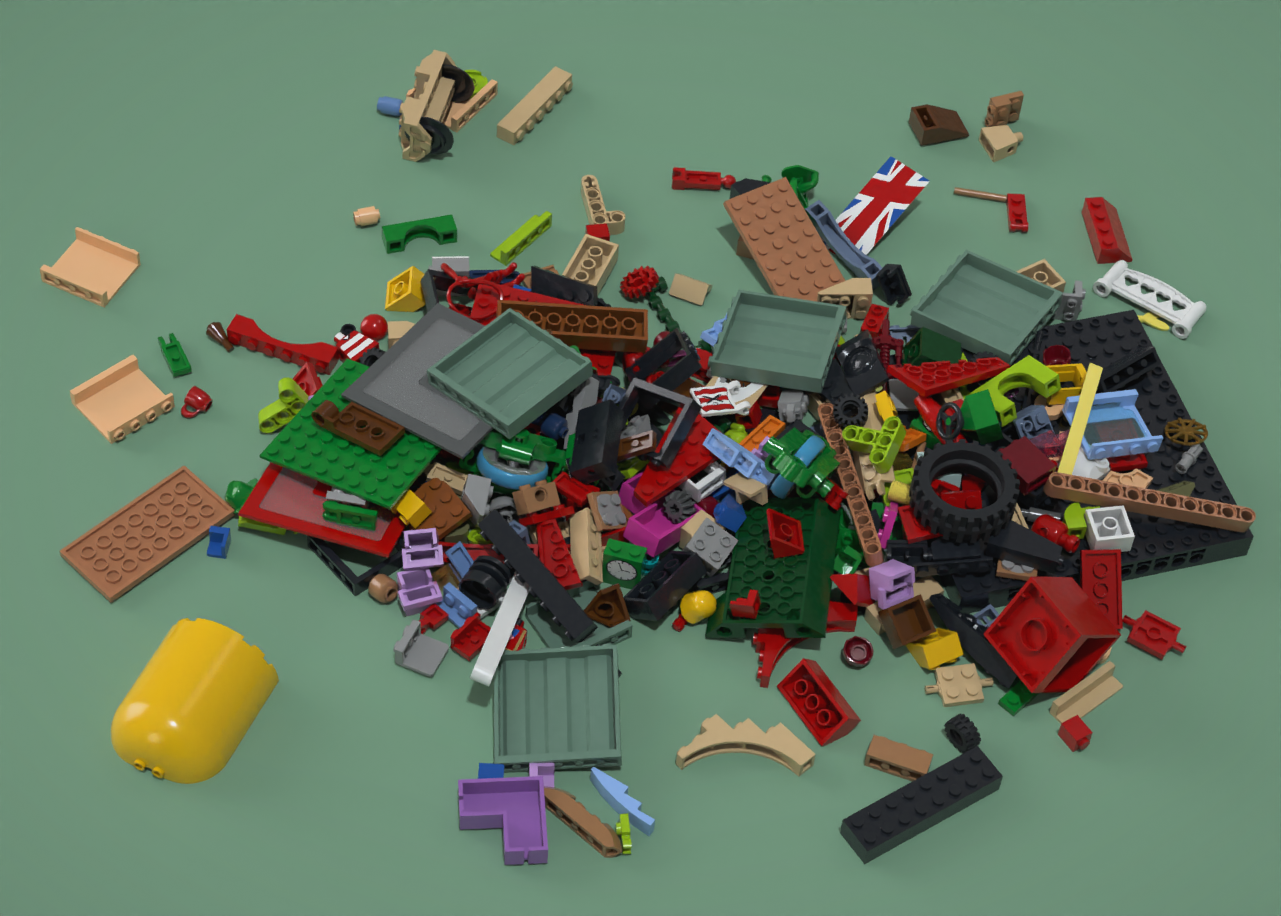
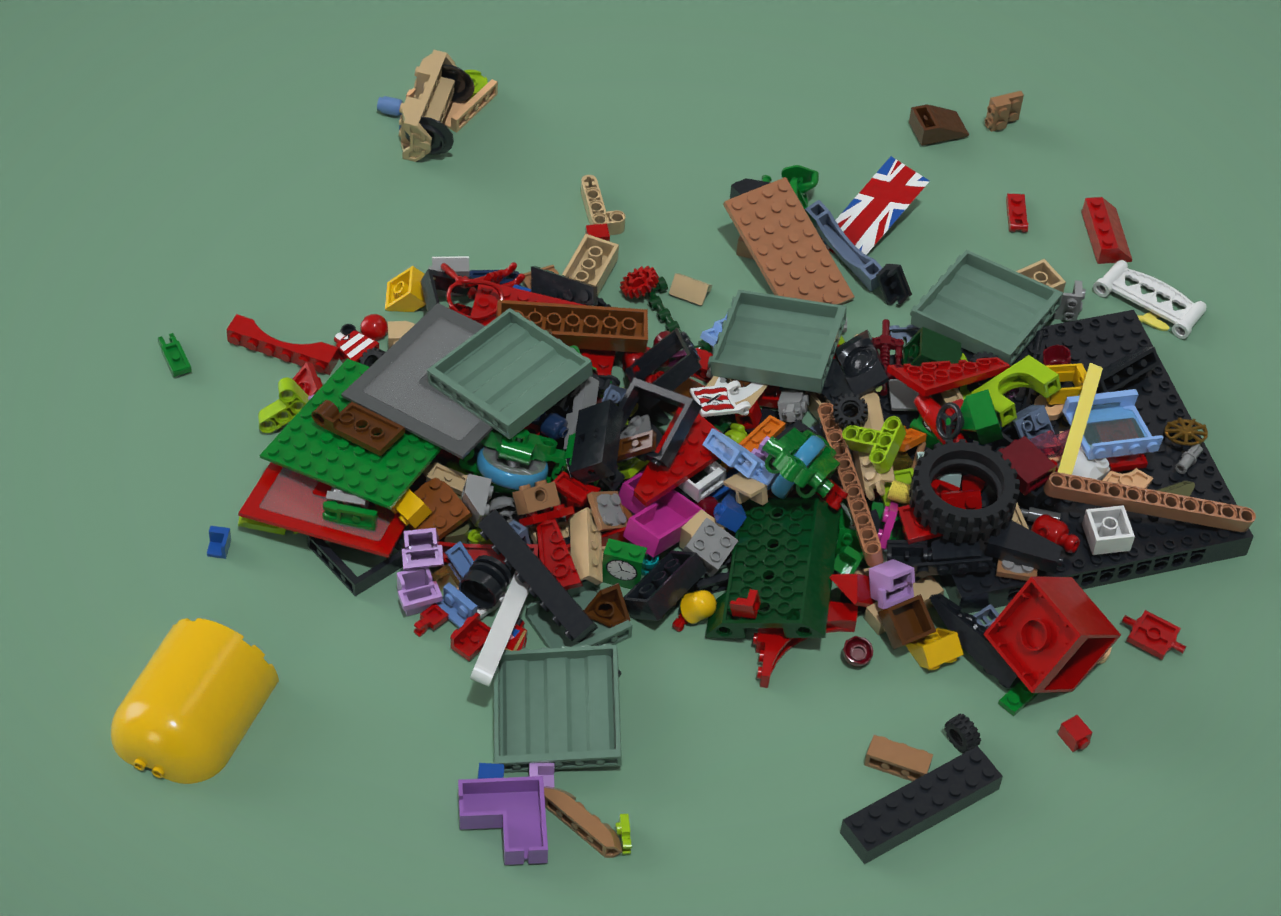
(92, 268): light nougat panel -> none
(120, 400): light nougat panel -> none
(146, 533): nougat plate -> none
(196, 399): red piece -> none
(218, 334): reddish brown cone -> none
(238, 492): green piece -> none
(366, 216): light nougat brick -> none
(383, 588): medium nougat head -> none
(419, 651): light grey bracket -> none
(440, 229): green arch -> none
(522, 238): lime panel -> none
(534, 106): tan brick -> none
(617, 797): light blue slope -> none
(679, 506): dark grey gear -> none
(699, 179): red plate -> none
(746, 737): tan arch -> none
(784, 534): red slope -> none
(818, 702): red slope -> none
(853, 293): tan slope -> none
(874, 320): red bracket -> none
(885, 405): yellow brick -> none
(959, 685): tan plate -> none
(979, 194): medium nougat bar -> none
(999, 141): tan torso -> none
(1075, 519): lime brick -> none
(1086, 694): tan panel -> none
(1103, 581): red plate -> none

